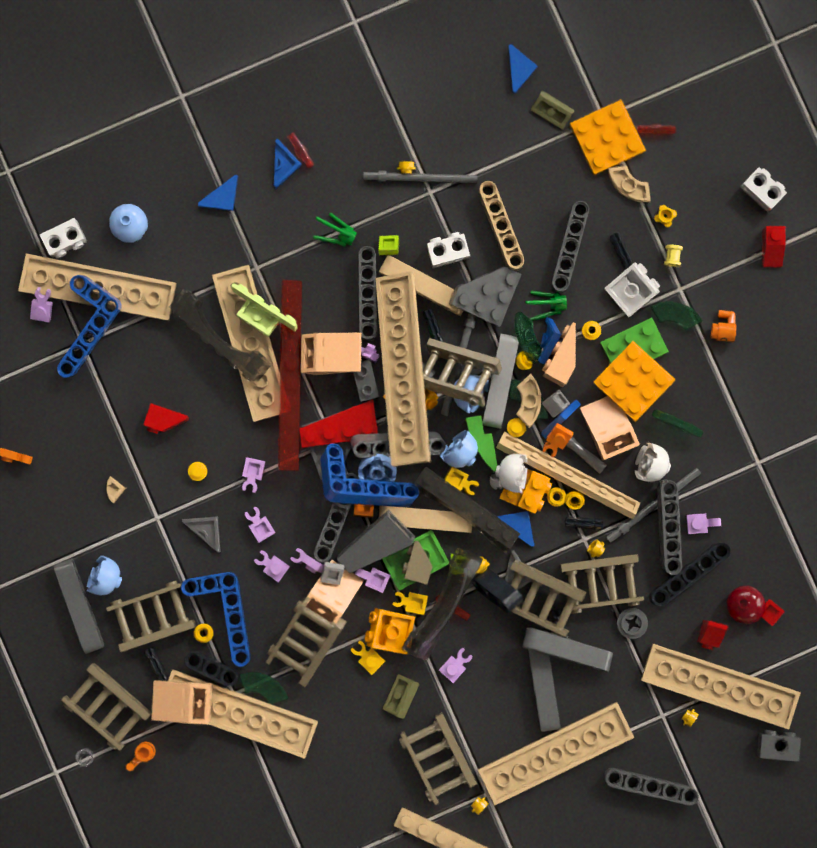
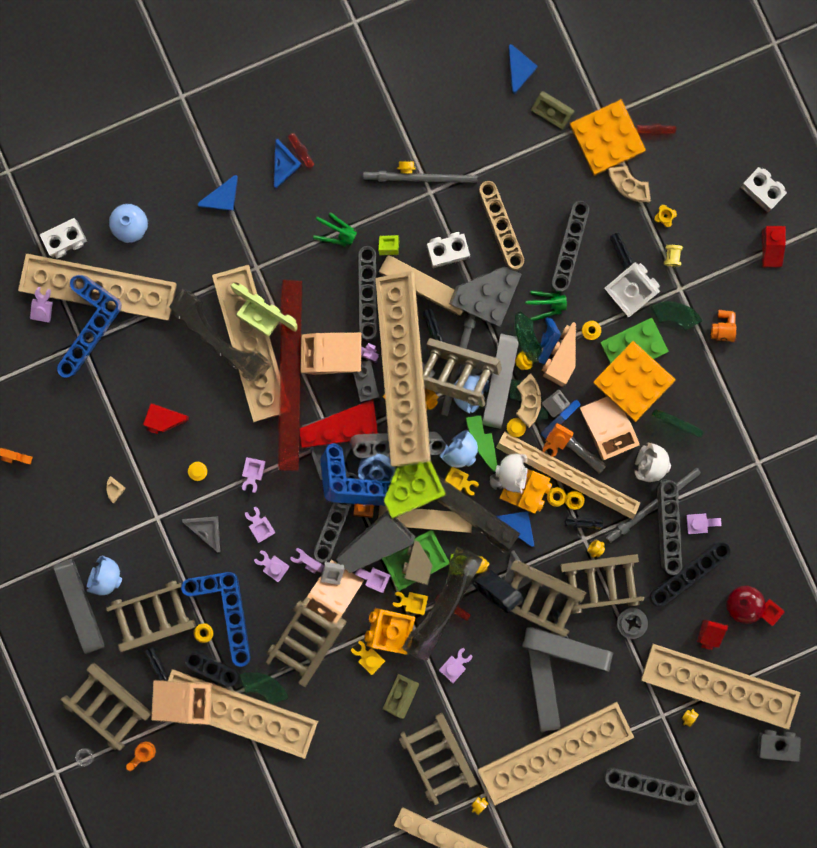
(412, 487): none -> lime plate

